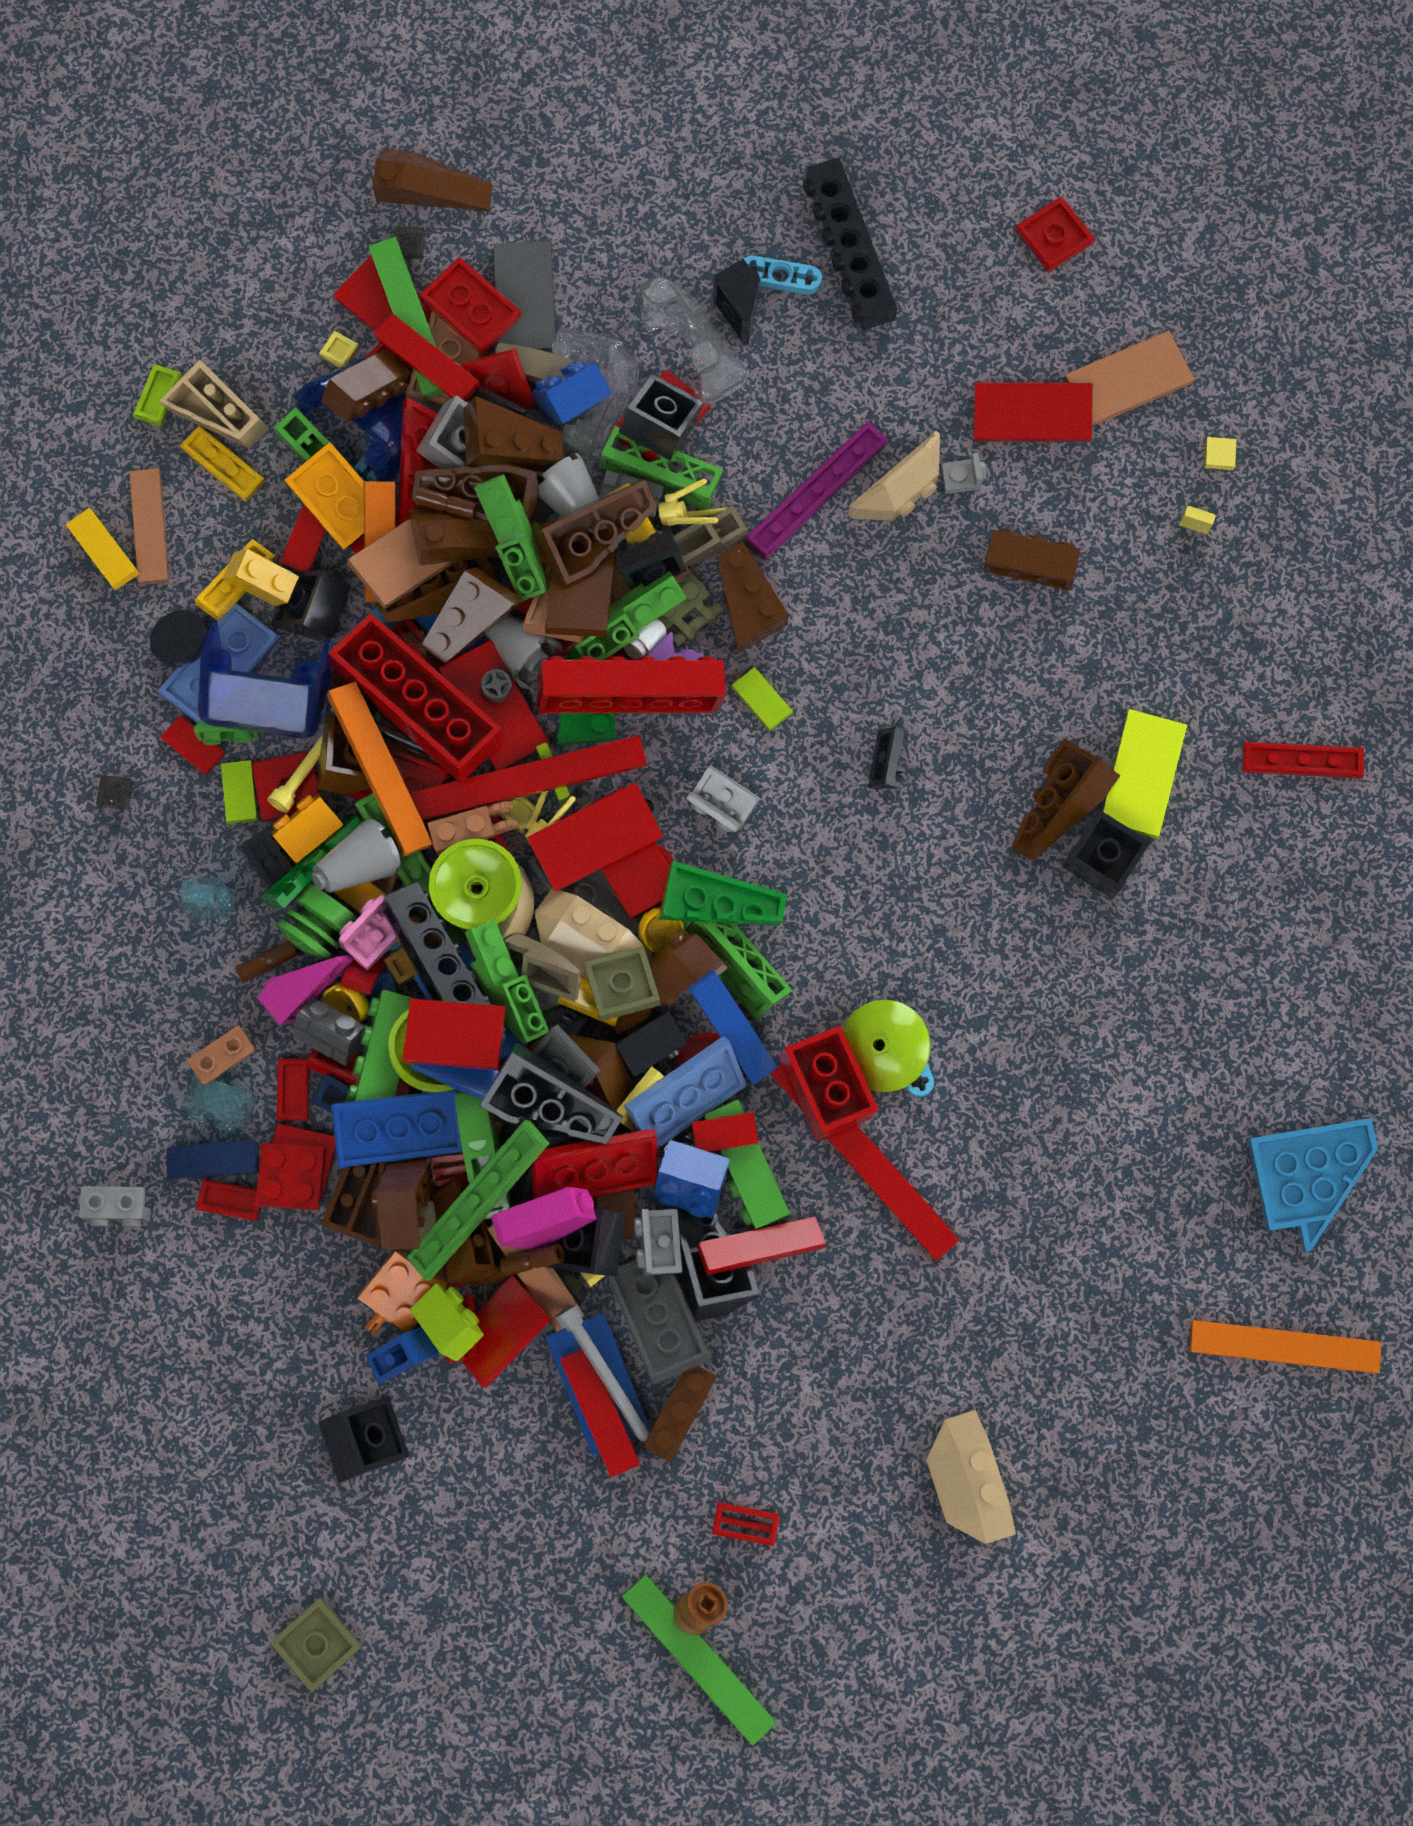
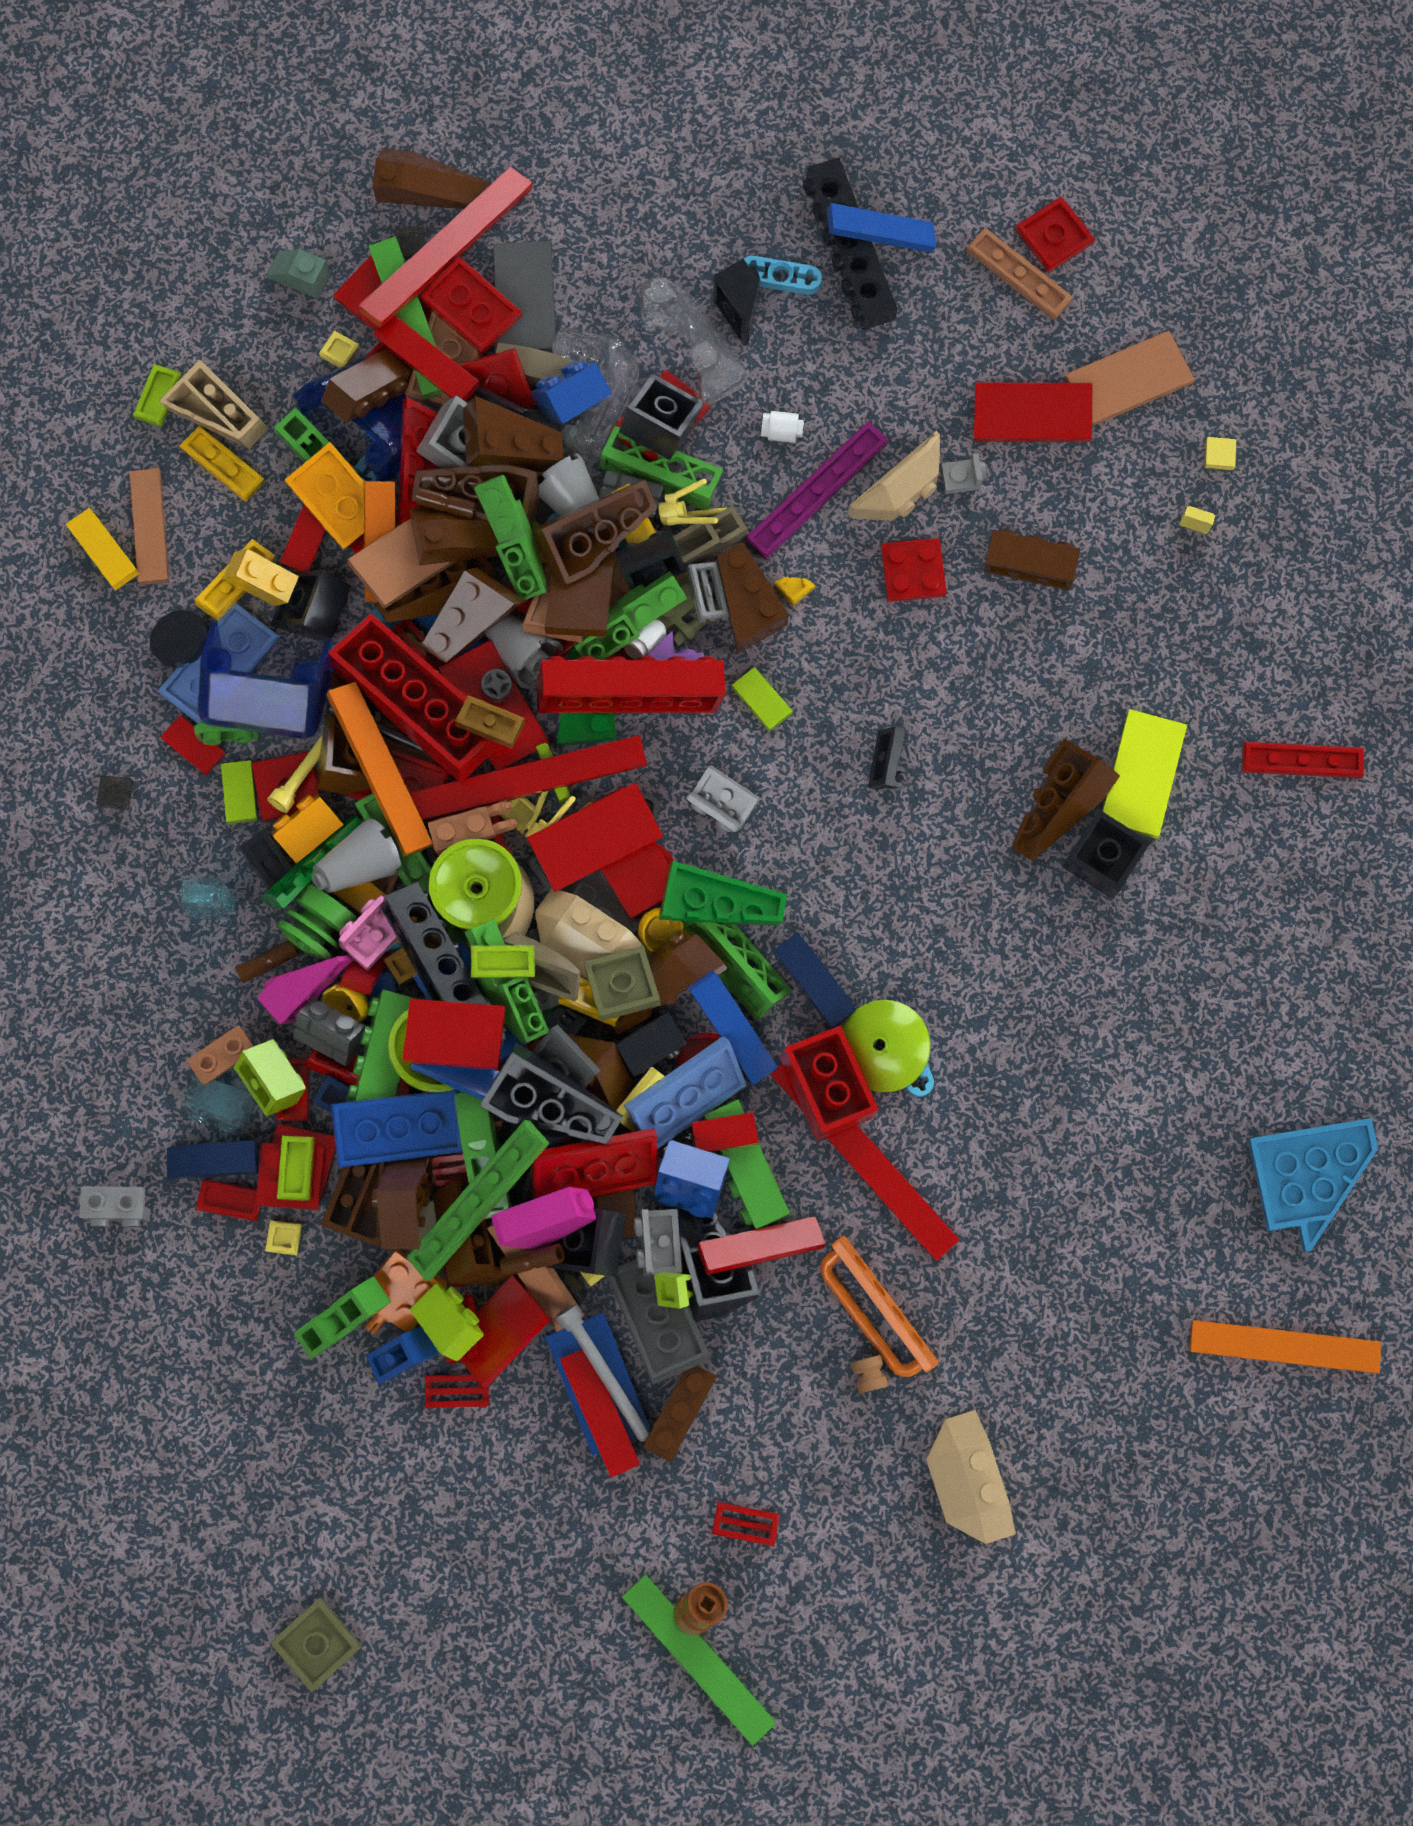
(269, 1077): none -> lime brick
(283, 1237): none -> light yellow tile
(296, 1168): none -> lime tile
(300, 271): none -> sand green slope
(342, 1317): none -> bright green arch
(363, 1439): black slope -> none
(429, 1391): none -> red tile
(445, 247): none -> tile
(490, 722): none -> pearl gold plate
(502, 961): none -> lime tile
(672, 1289): none -> lime tile
(702, 615): none -> light grey tile
(782, 426): none -> white brick
(794, 588): none -> yellow tile
(814, 980): none -> dark blue slope
(869, 1374): none -> medium nougat wheel
(881, 227): none -> blue tile
(913, 570): none -> red plate
(923, 1356): none -> orange piece
(1019, 274): none -> nougat tile

